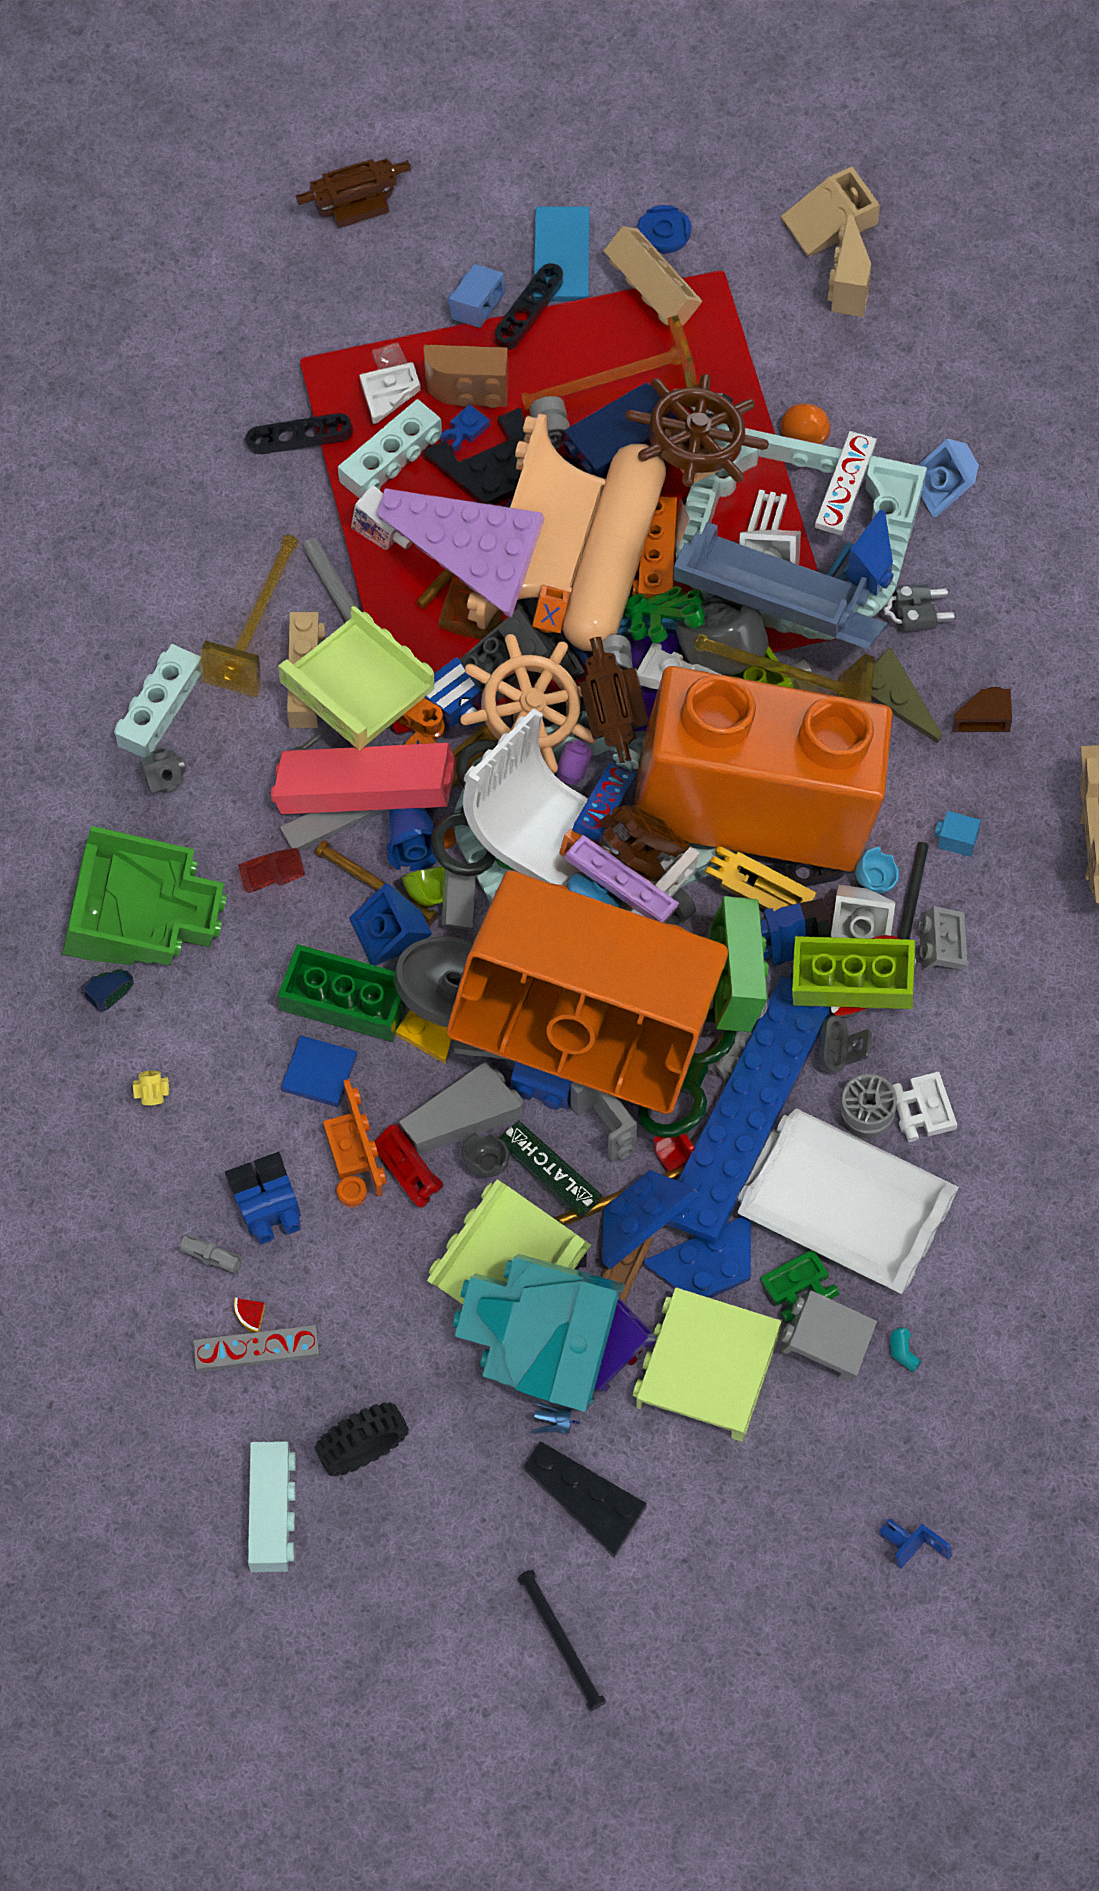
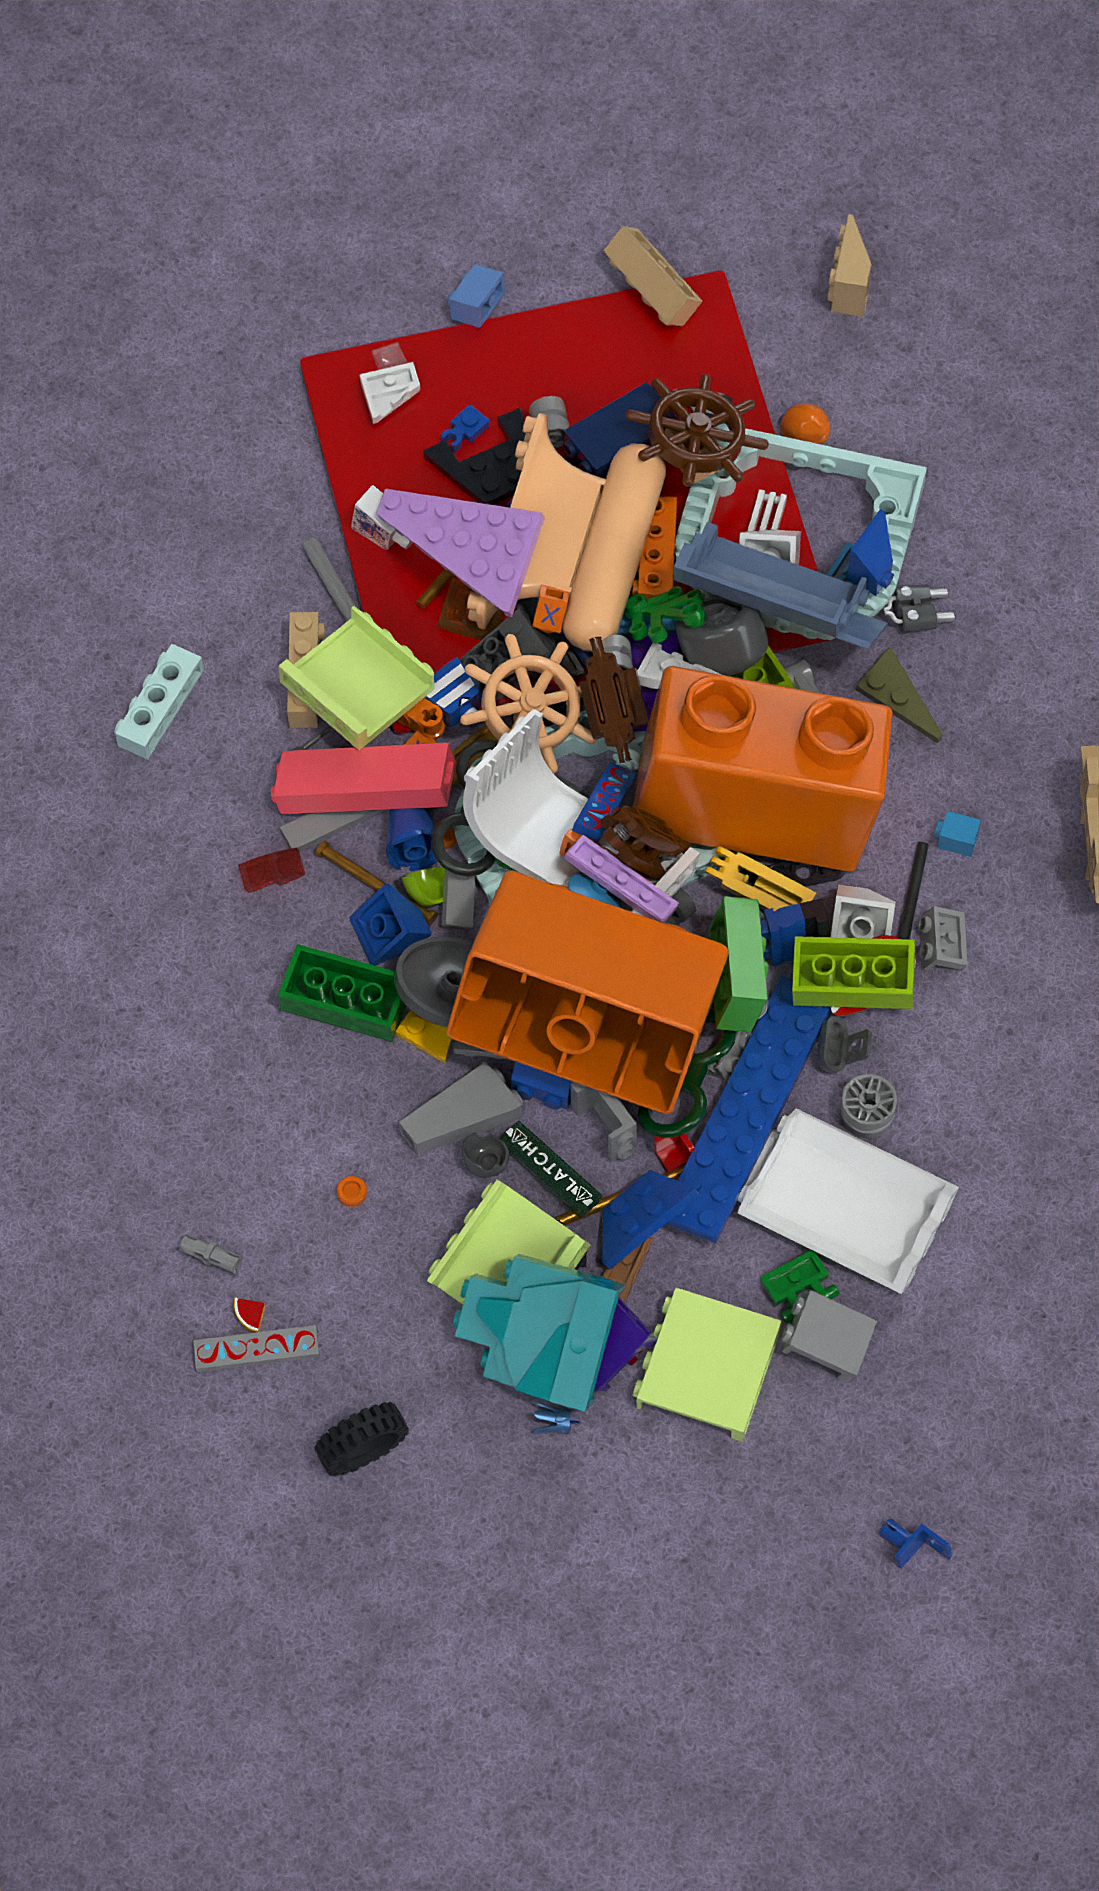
(107, 988): dark blue rock -> none
(139, 901): bright green panel -> none
(150, 1087): light yellow gear -> none
(163, 770): flat silver brick -> none
(235, 667): clear yellow tile -> none
(265, 1208): blue hips -> none
(269, 1507): light aqua brick -> none
(299, 429): black beam -> none
(319, 1071): blue tile -> none
(350, 1143): orange bracket -> none
(354, 191): reddish brown piece -> none
(407, 1165): red plate -> none
(415, 419): light aqua brick -> none
(467, 375): medium nougat brick -> none
(525, 304): black beam -> none
(560, 1638): black bar -> none
(564, 240): dark azure tile -> none
(574, 762): medium lavender brick -> none
(594, 1502): black wing -> none
(657, 228): blue tile -> none
(679, 354): tile -> none
(682, 522): white sticker -> none
(707, 1266): blue wing -> none
(819, 215): tan slope -> none
(845, 483): white tile -> none
(852, 684): clear yellow tile -> none
(877, 871): medium azure hair -> none
(900, 1349): teal arm -> none
(932, 1104): white plate -> none
(948, 475): light blue slope -> none
(985, 712): reddish brown slope -> none

